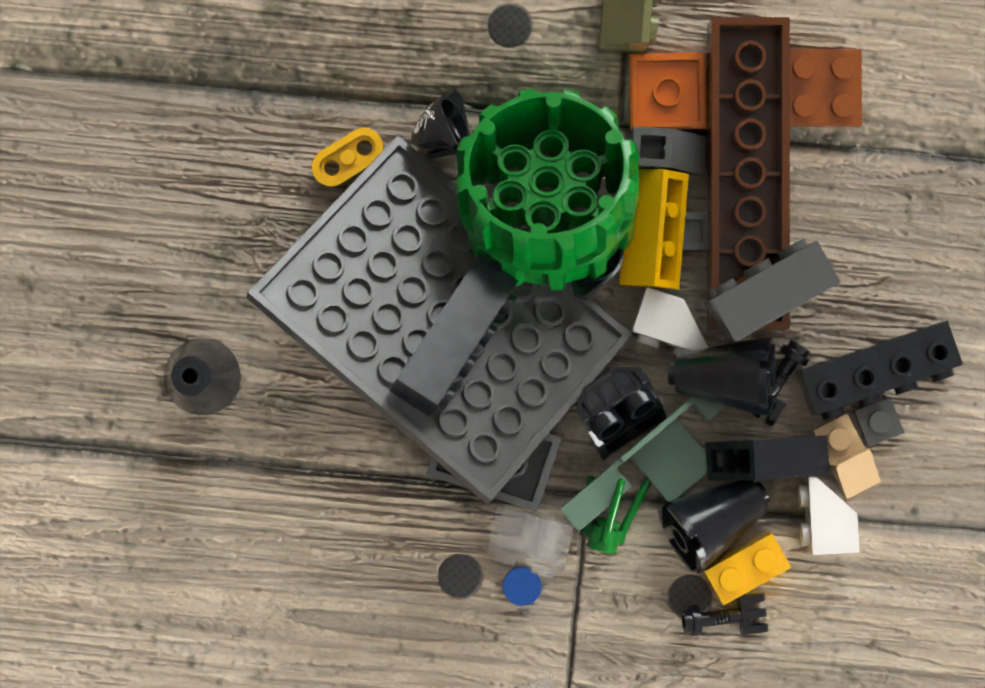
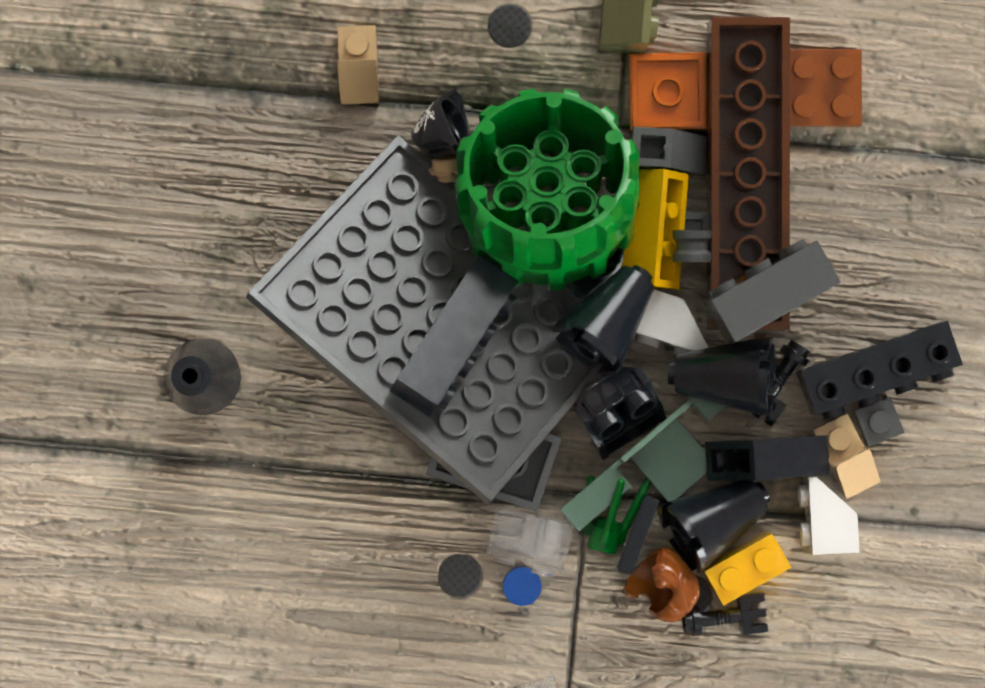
(346, 155): yellow plate -> none
(358, 65): none -> tan slope
(445, 168): none -> tan plate
(607, 320): none -> black cone
(638, 534): none -> black tile
(667, 584): none -> dark orange hair
(691, 245): none -> dark grey wheel

